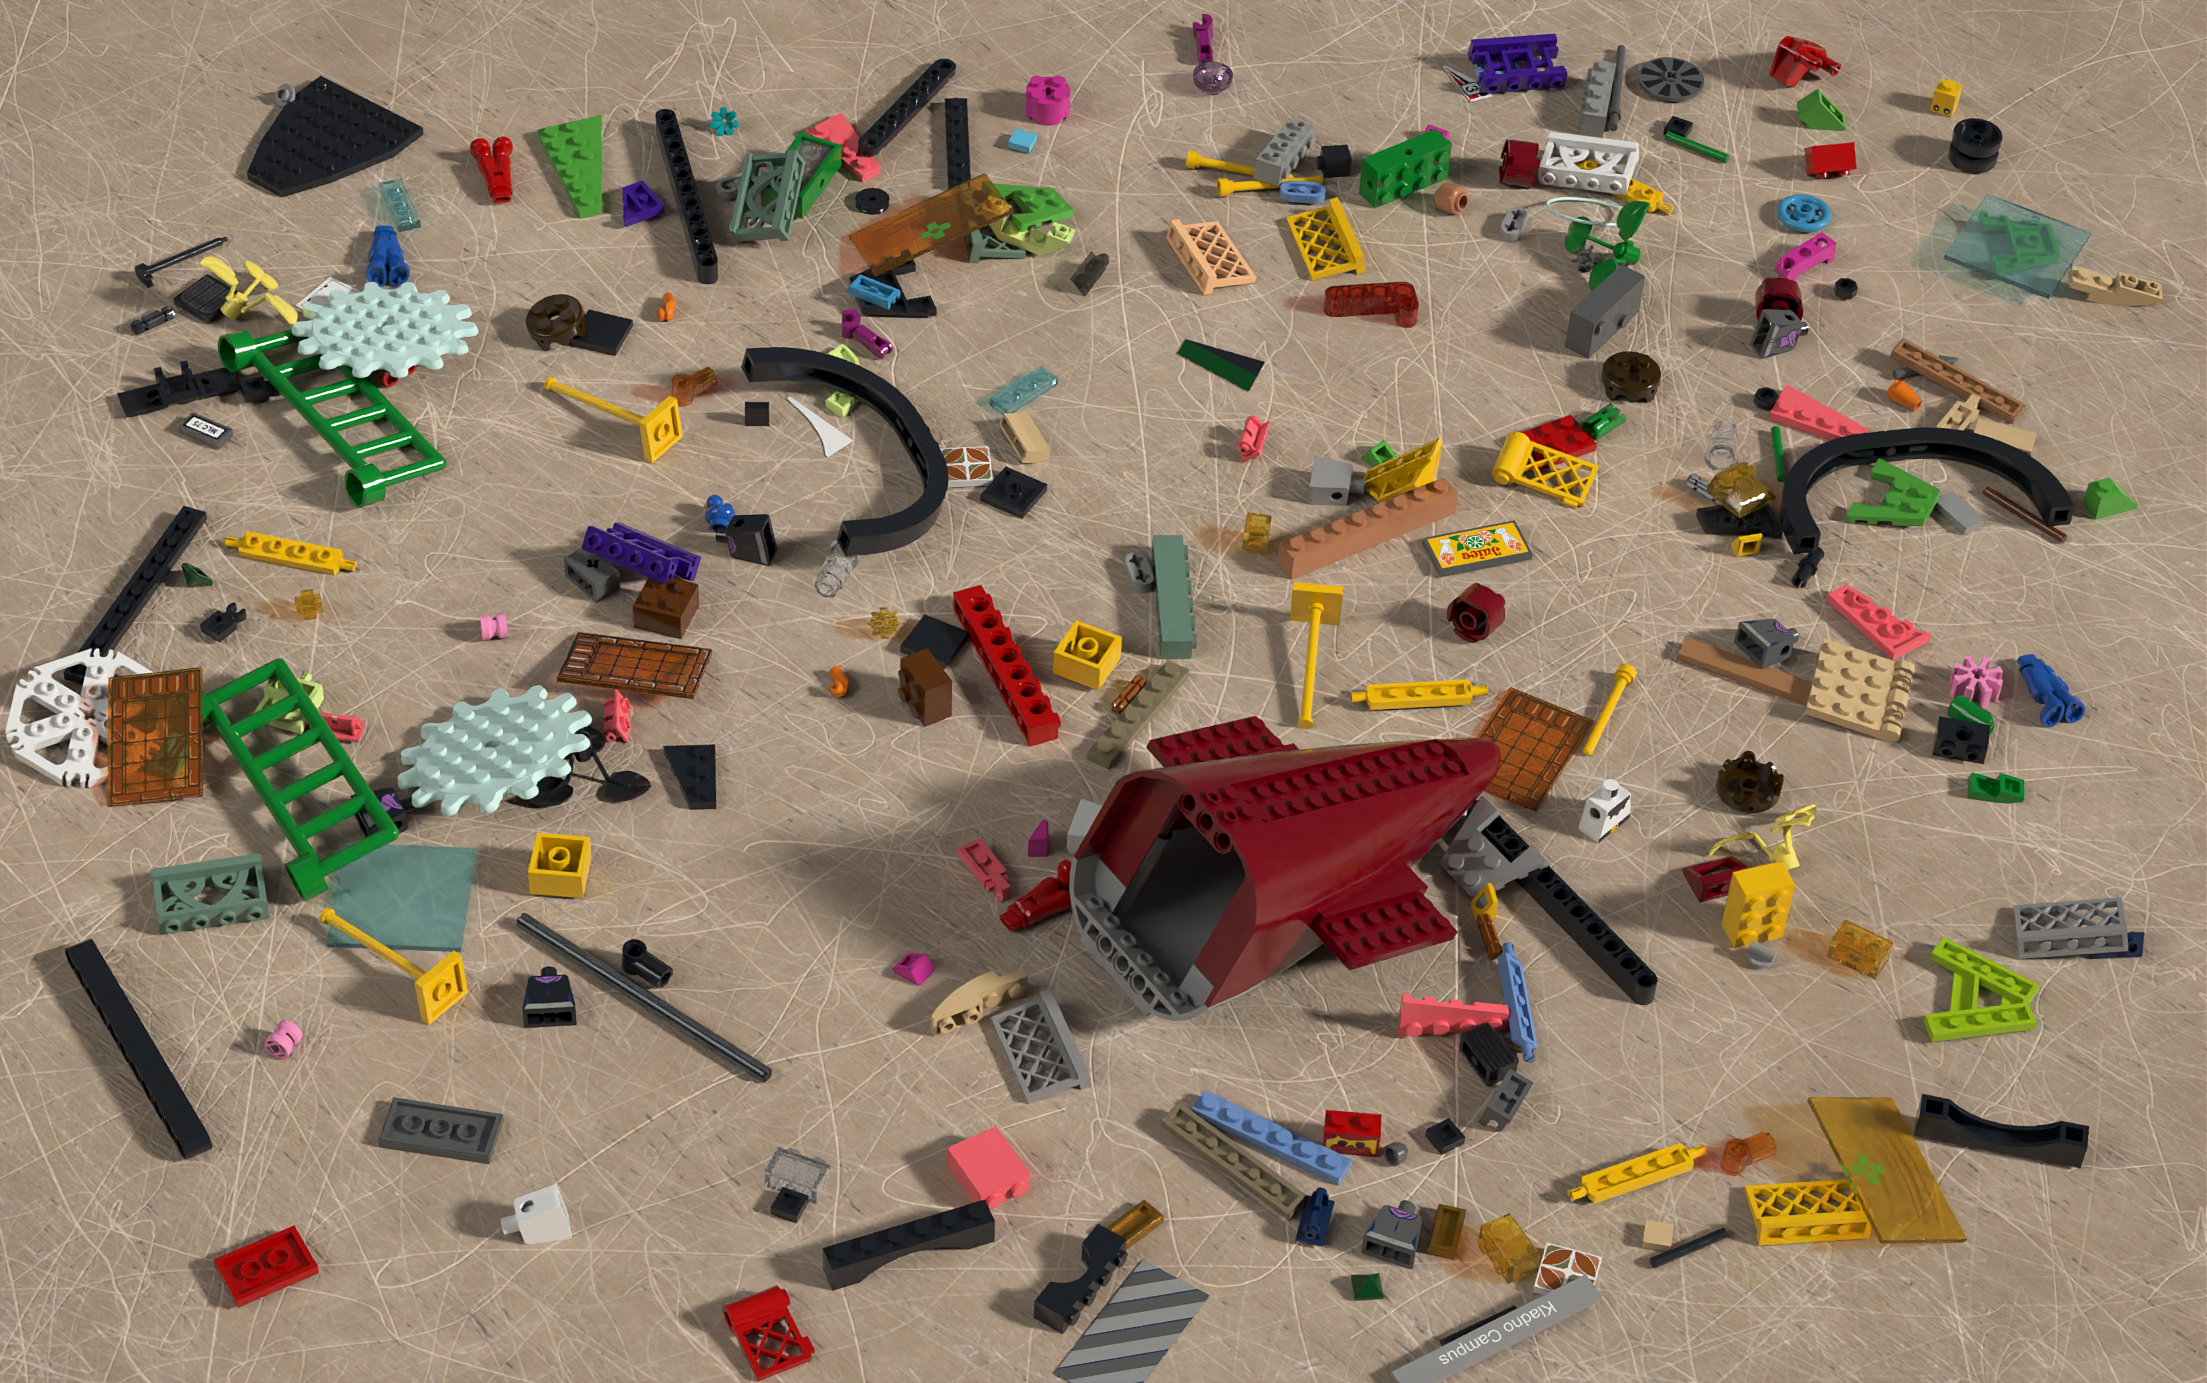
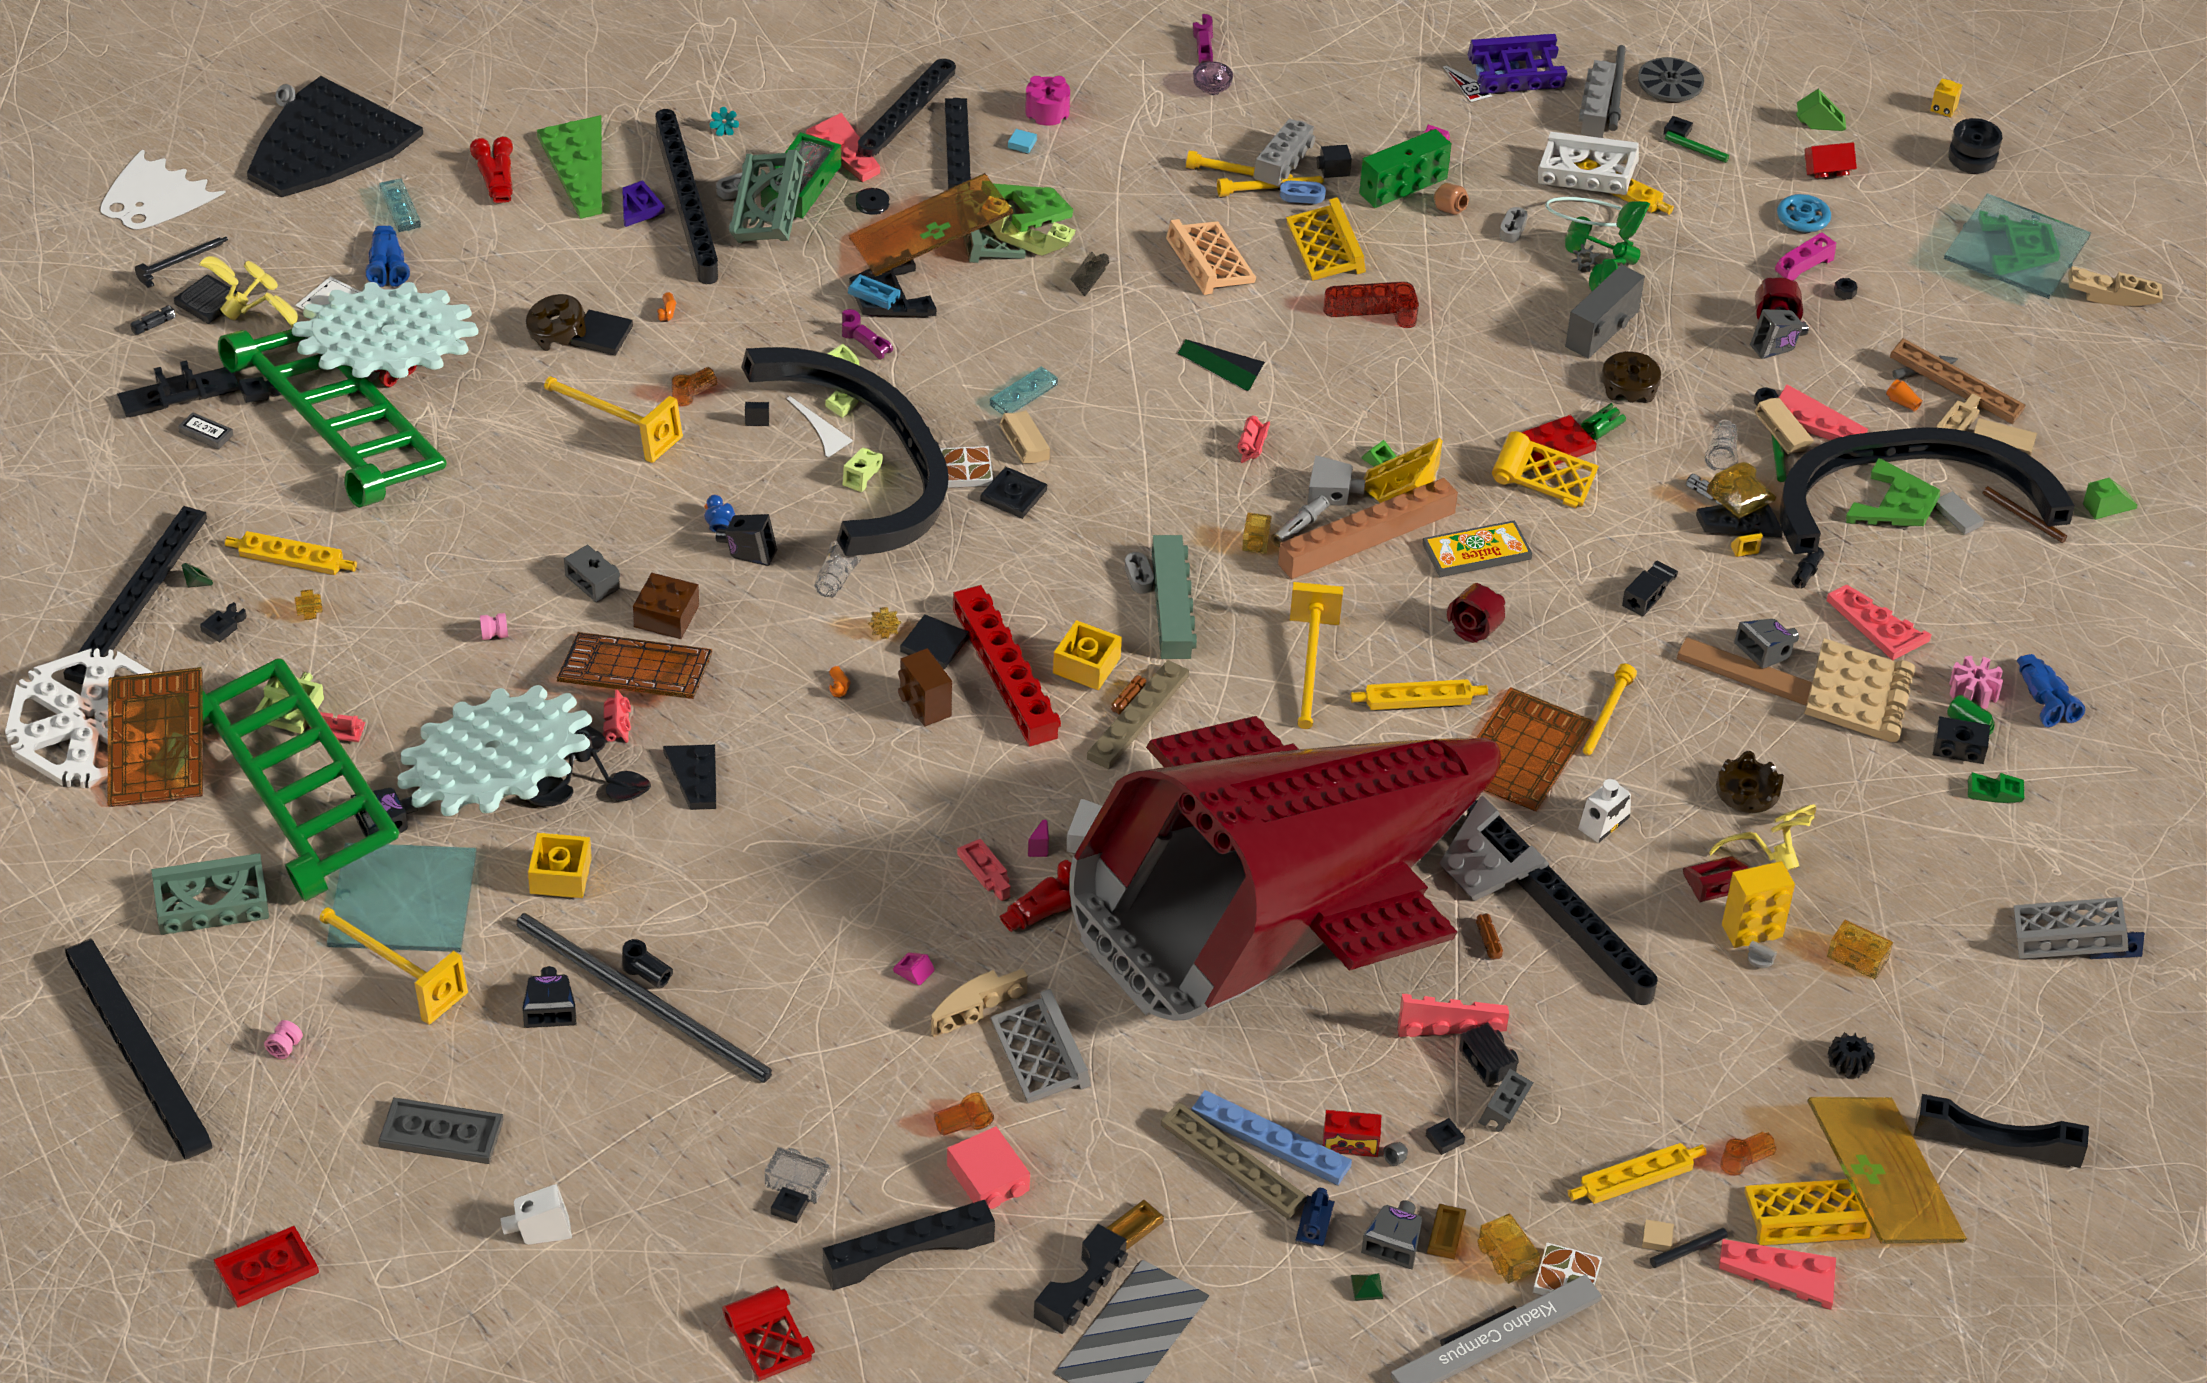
(162, 192): none -> white piece
(641, 552): dark purple fence -> none
(861, 469): none -> yellowish green leg
(971, 1112): none -> clear orange piece
(1306, 515): none -> light grey pin
(1485, 902): yellow slope -> none
(1518, 1003): medium blue plate -> none
(1519, 163): dark red brick -> none
(1648, 588): none -> black piece
(1783, 425): none -> tan piece
(1795, 1271): none -> coral wing
(1798, 55): red piece -> none
(1851, 1055): none -> black gear
(1964, 1017): lime plate -> none

